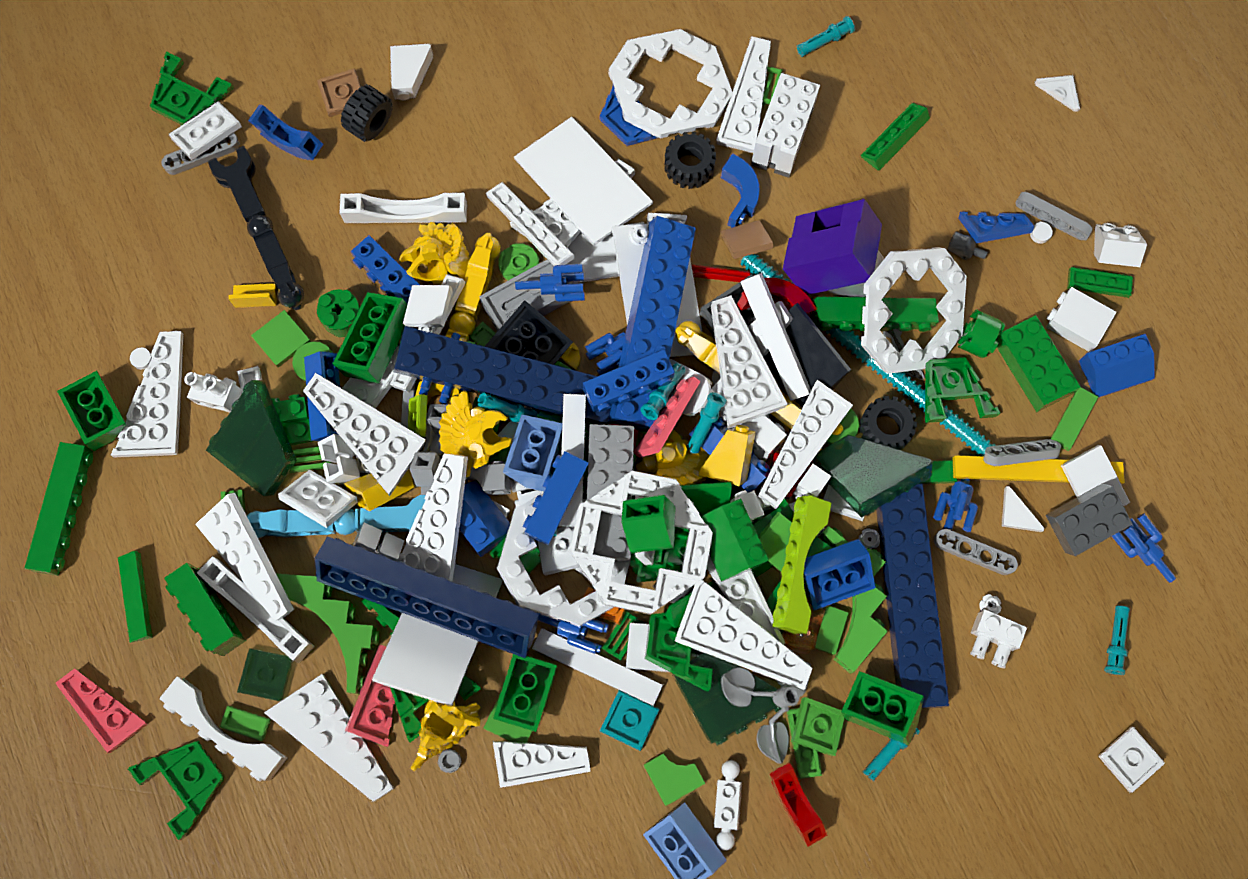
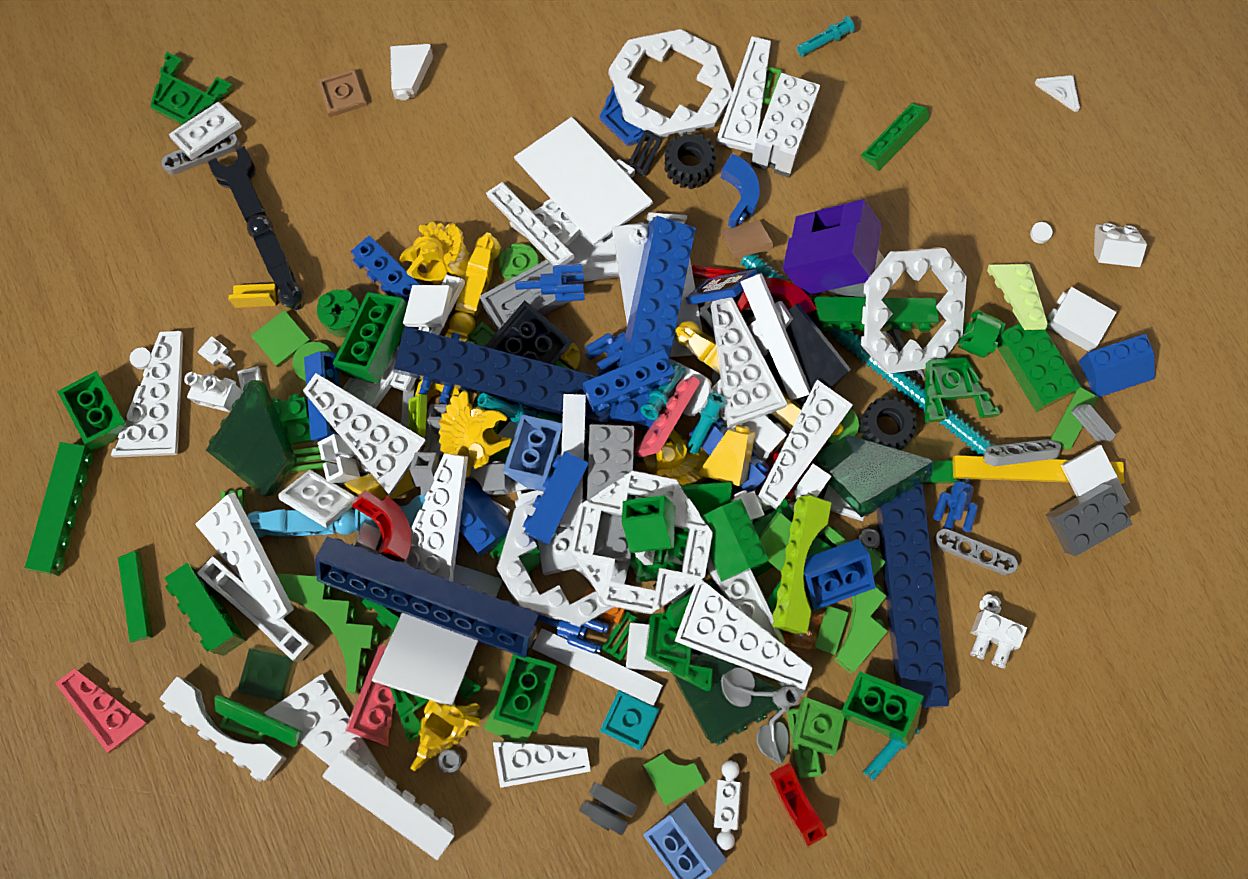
(191, 776): green wing -> none
(215, 352): none -> white plate
(257, 721): none -> green slope
(296, 142): blue arch -> none
(366, 113): black tyre -> none
(389, 803): none -> white brick
(392, 524): none -> red arch
(437, 209): white arch -> none
(608, 808): none -> dark grey wheel
(652, 137): none -> black tile
(719, 287): none -> tile
(965, 247): dark grey piece -> none
(989, 228): blue wing -> none
(1016, 513): white tile -> none
(1021, 292): none -> yellowish green wing
(1053, 216): light grey beam -> none
(1093, 423): none -> light grey tile
(1100, 282): green tile -> none
(1117, 650): teal pin -> none
(1131, 759): white plate -> none
(1144, 546): blue plant -> none

